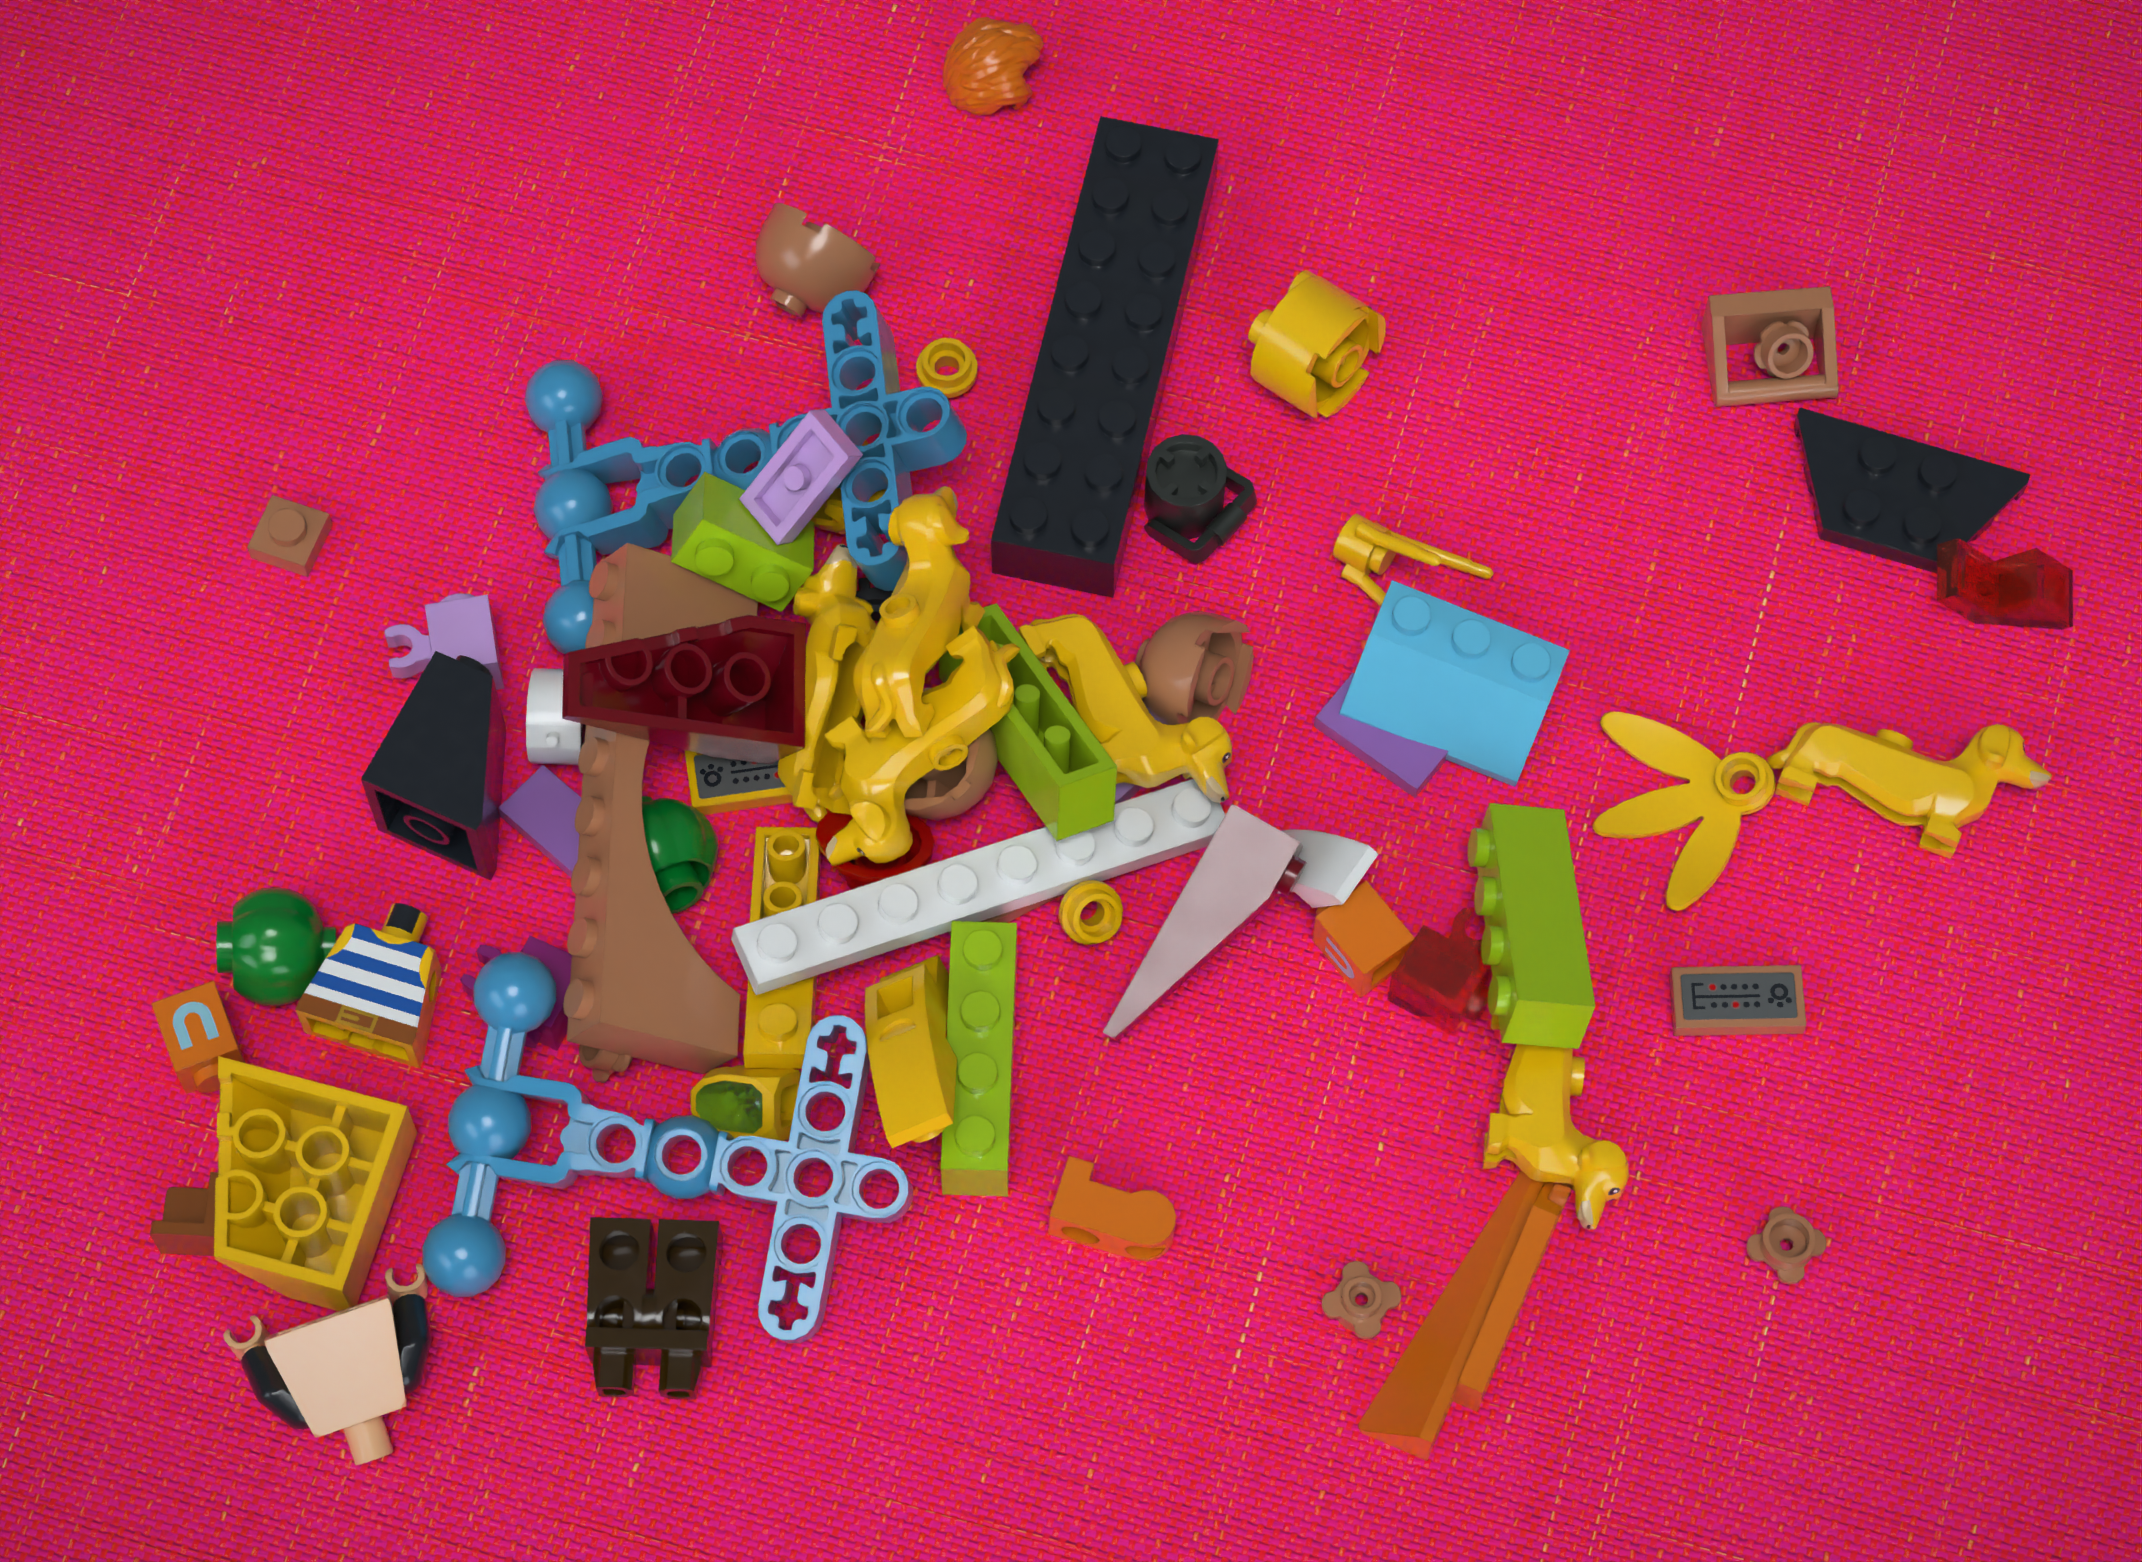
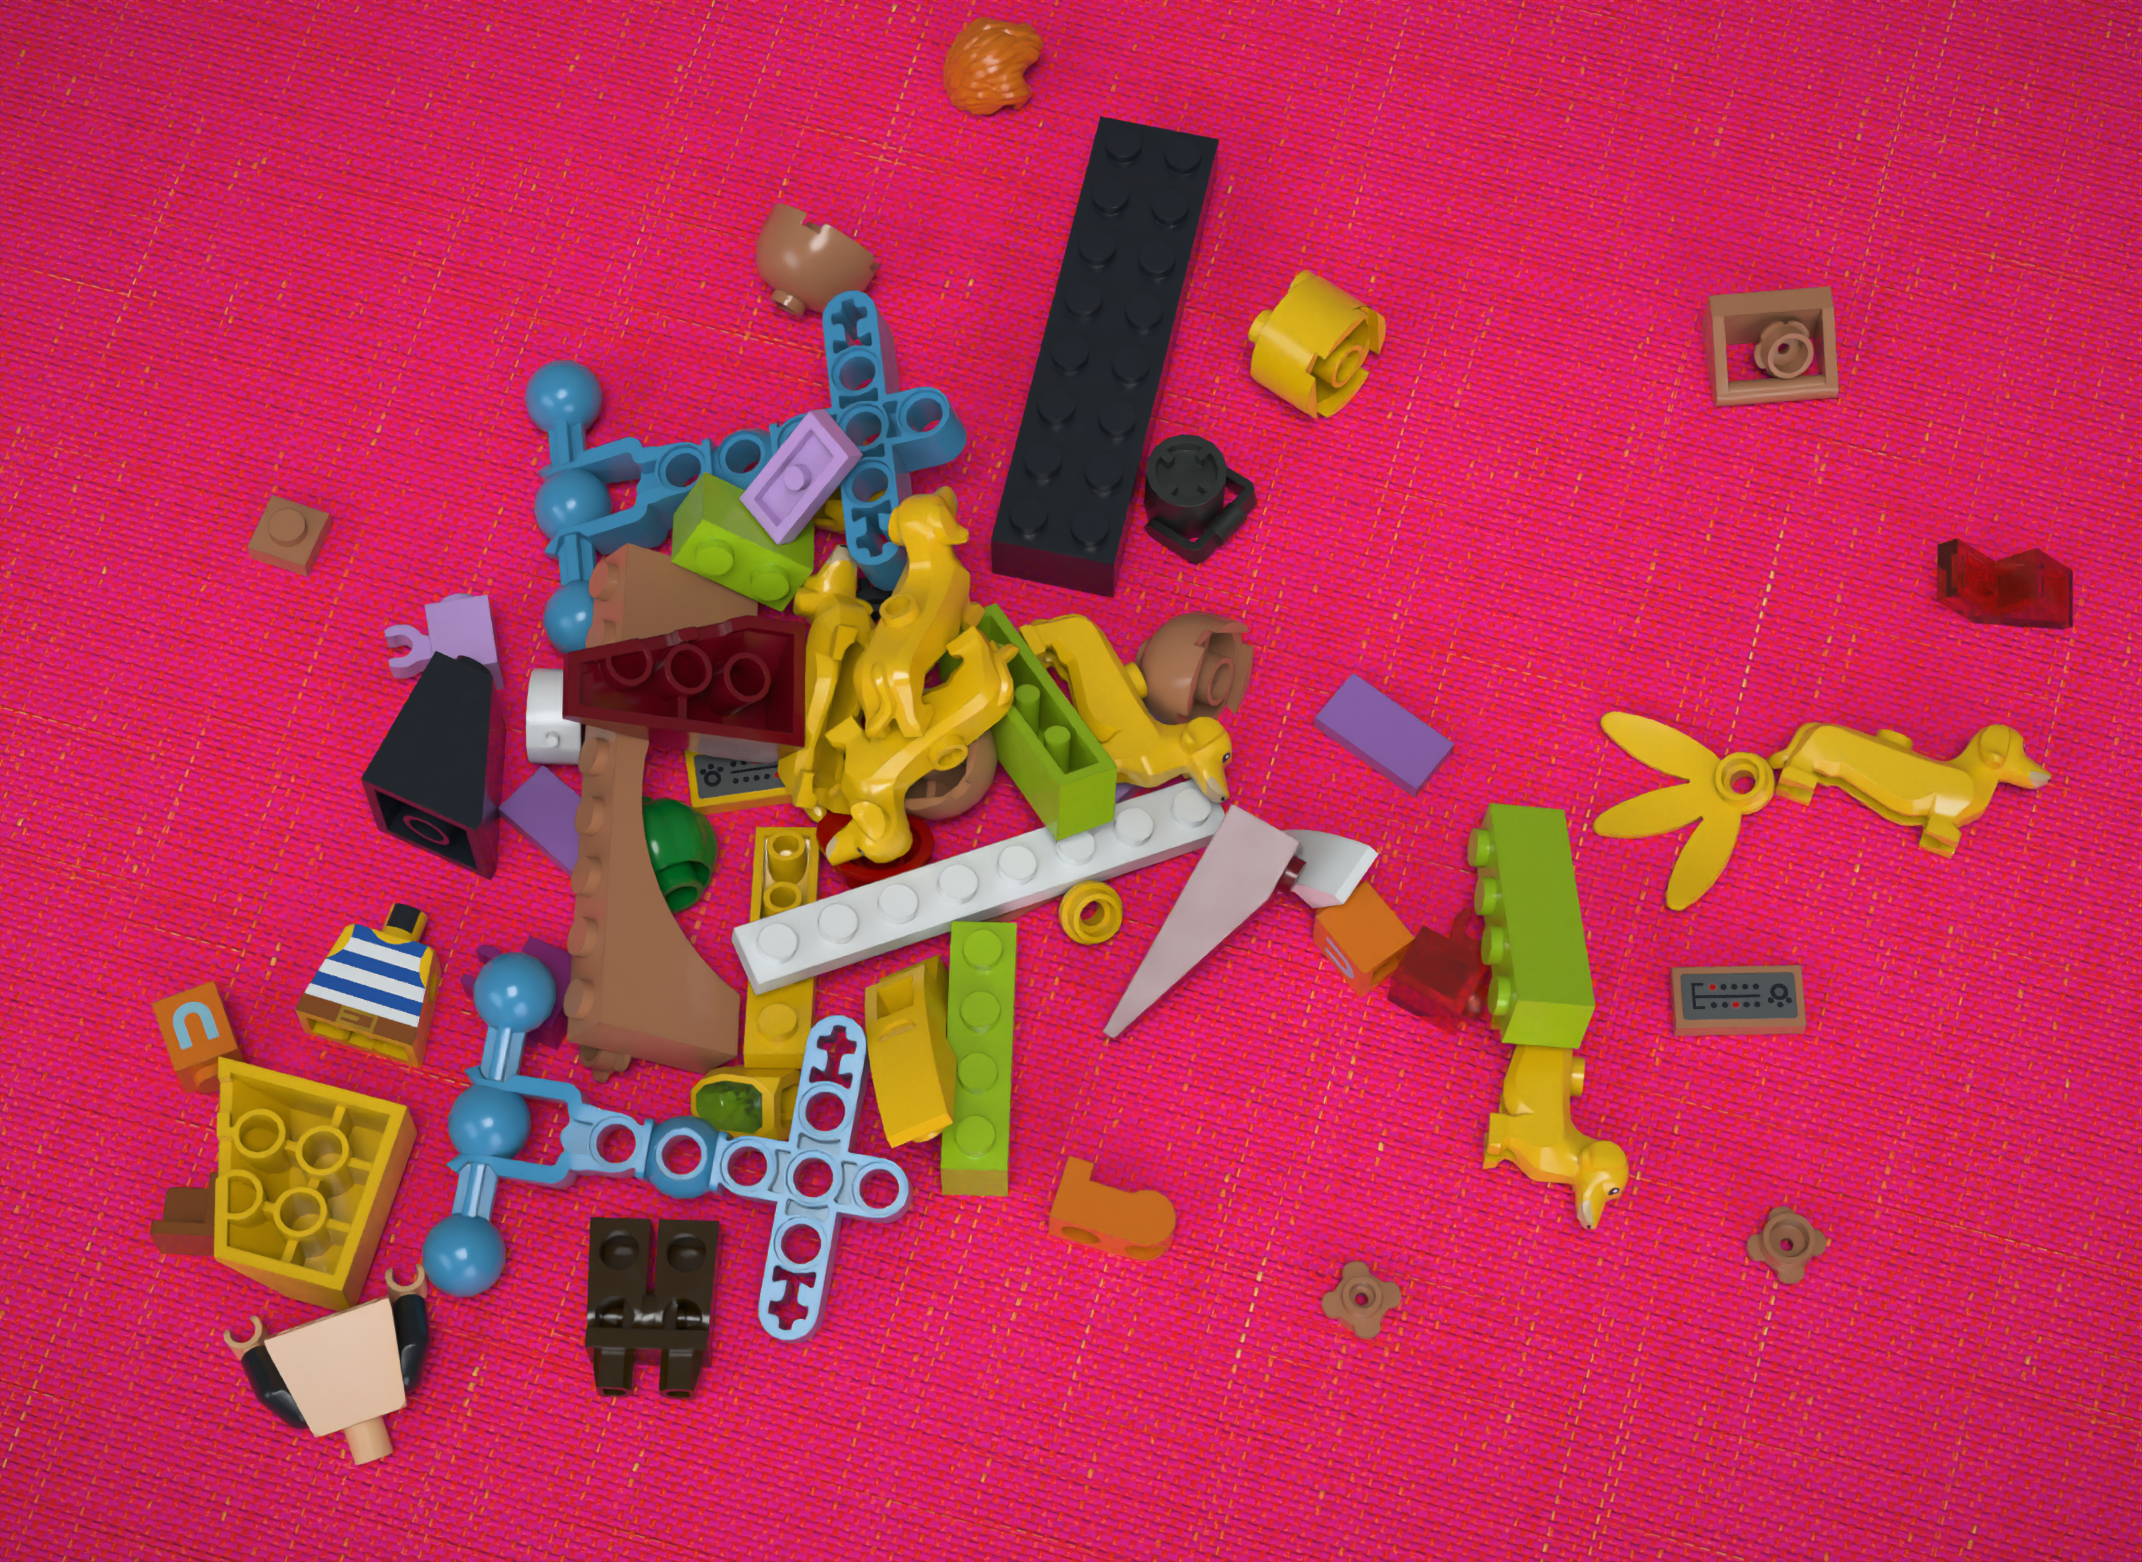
(273, 945): green plant -> none
(947, 353): yellow plate -> none
(1372, 547): yellow plant -> none
(1454, 682): medium azure slope -> none
(1470, 1322): orange wedge -> none
(1897, 492): black wing -> none

